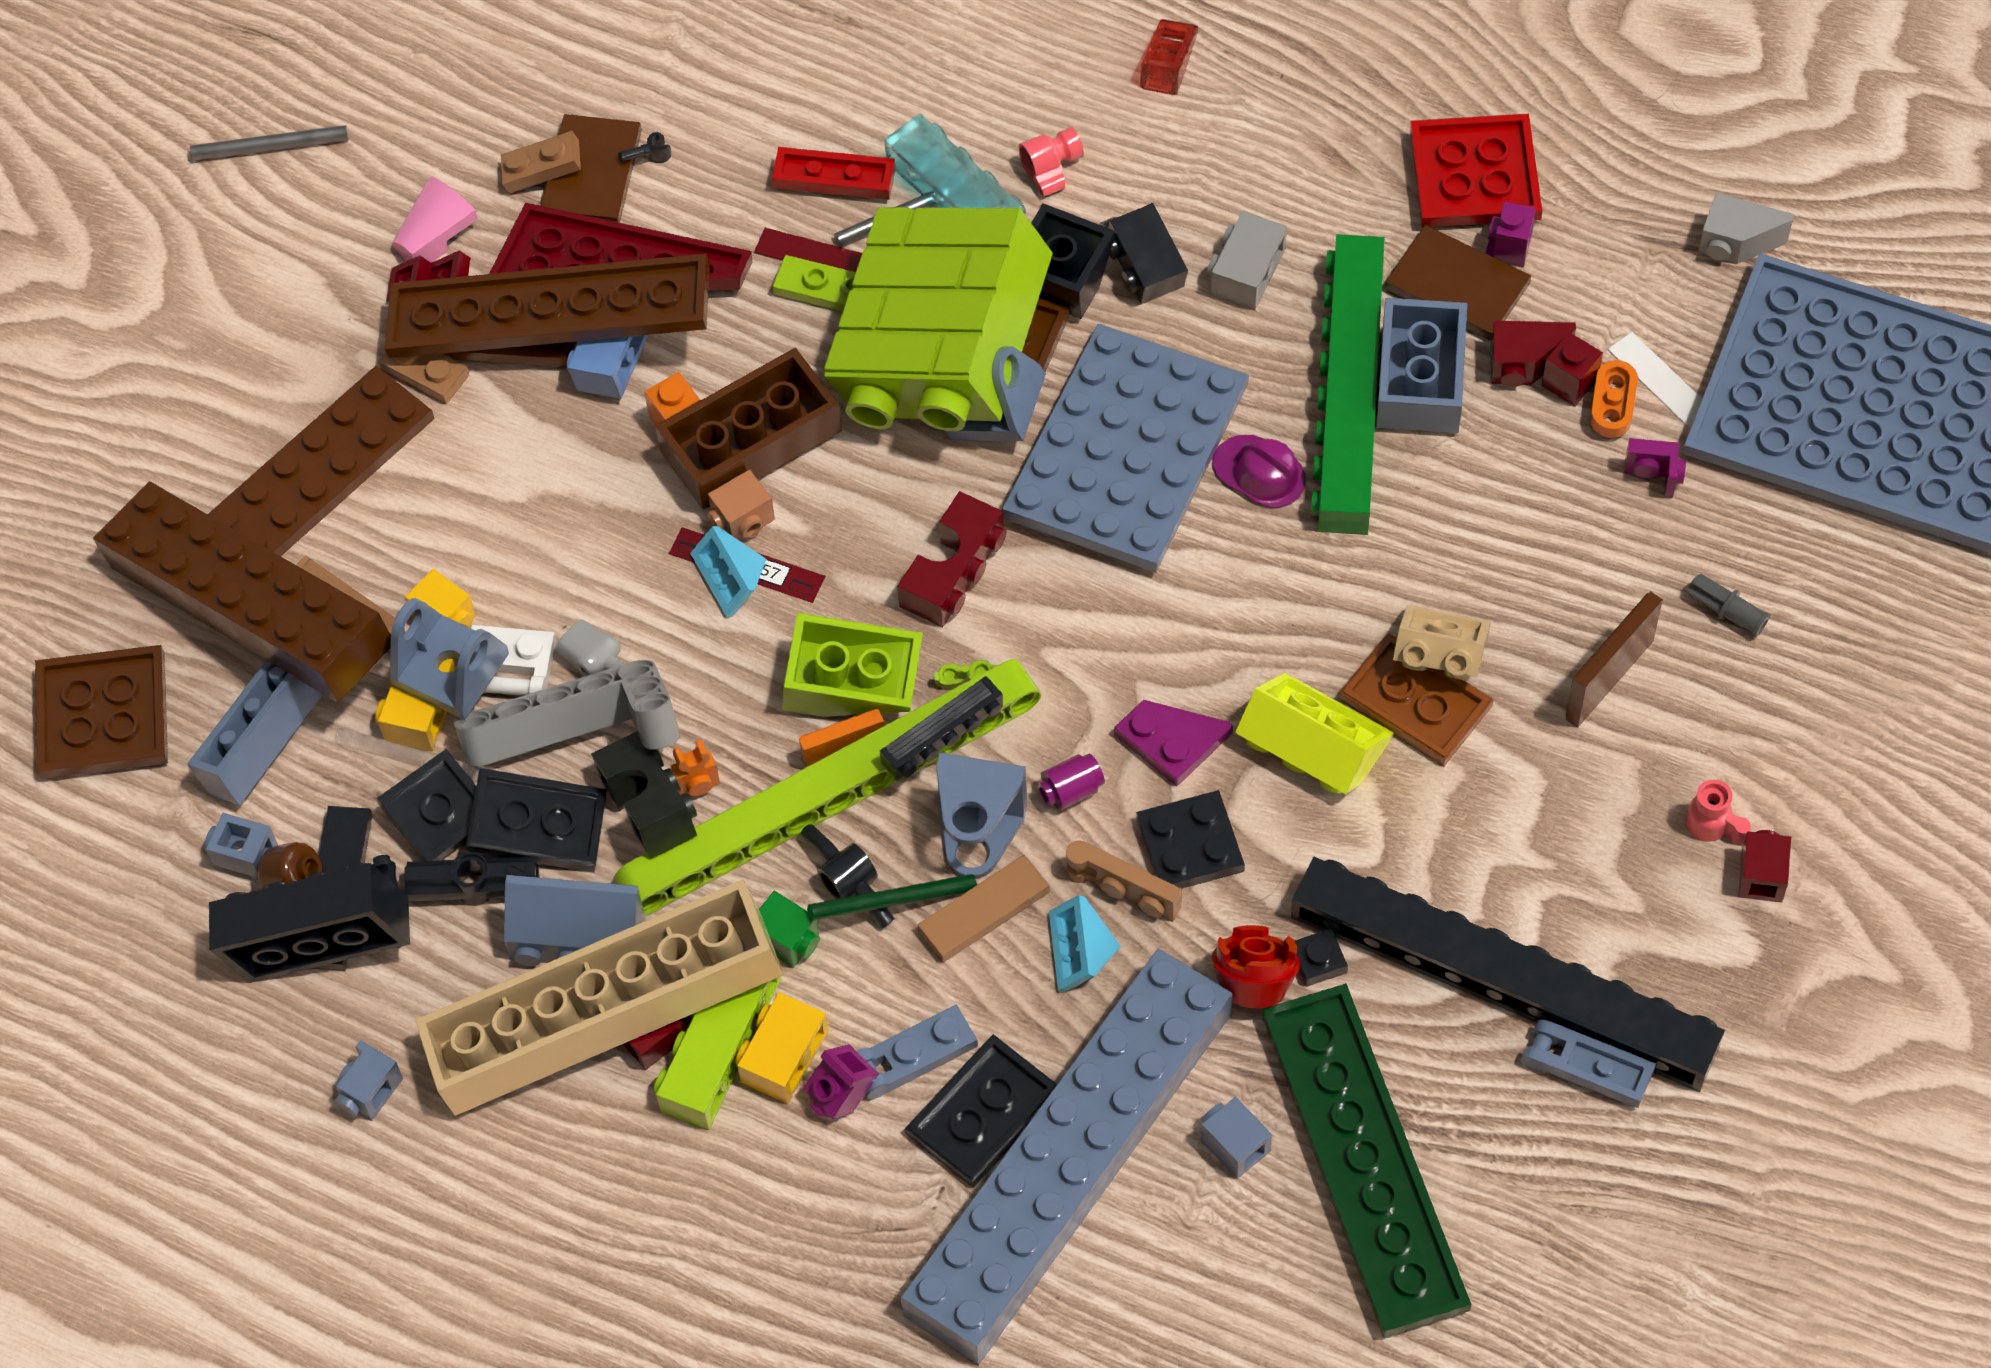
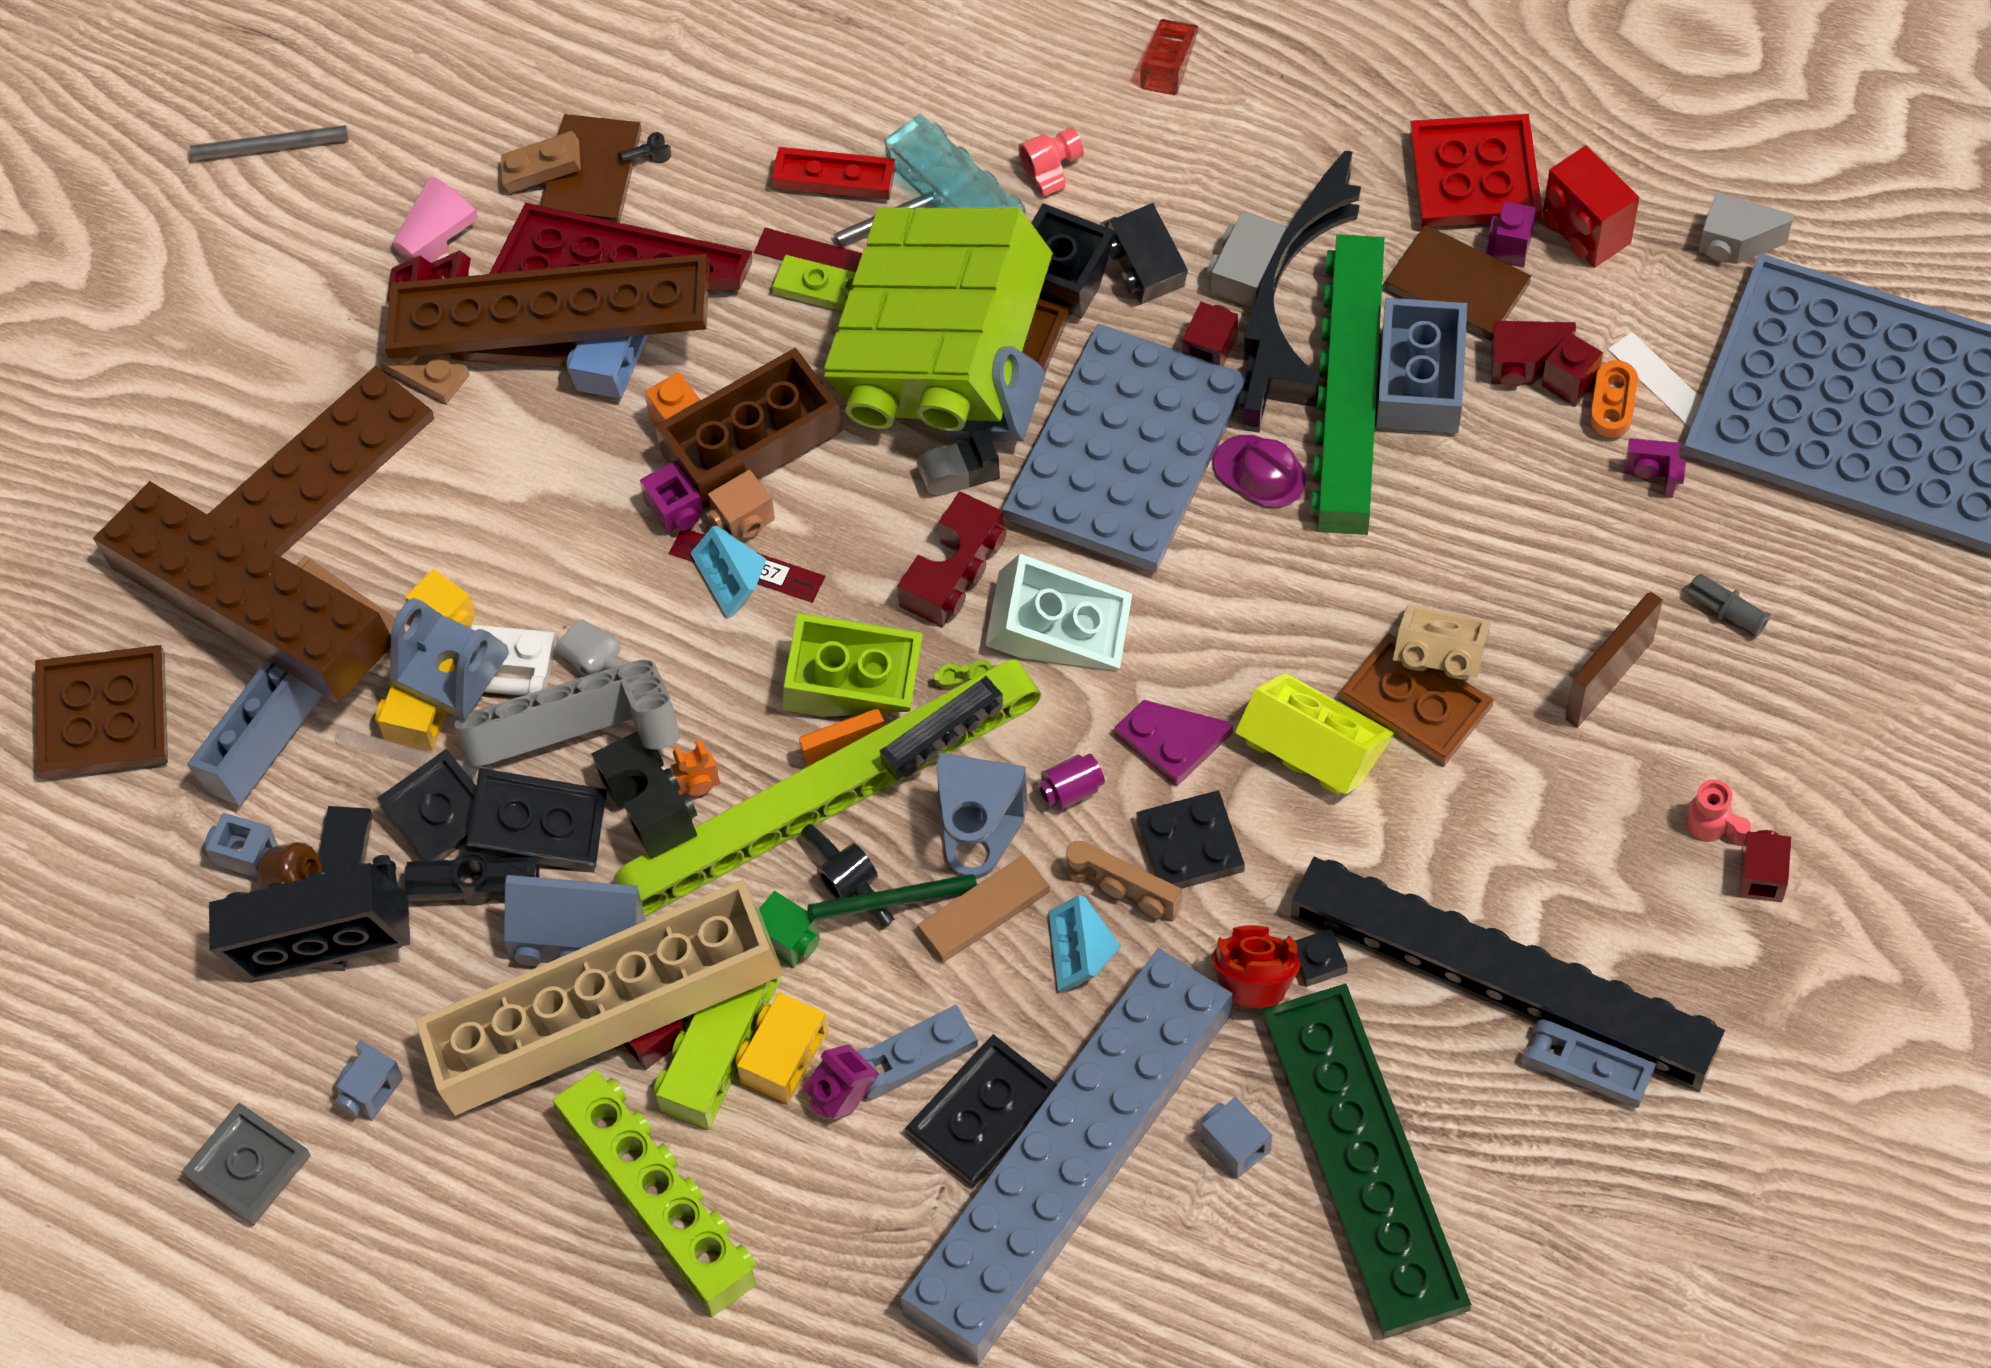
(246, 1163): none -> dark grey plate
(672, 497): none -> magenta brick
(712, 1283): none -> lime brick
(960, 464): none -> leg
(1057, 616): none -> light aqua slope
(1211, 333): none -> dark red brick
(1272, 363): none -> black slope
(1590, 206): none -> red brick

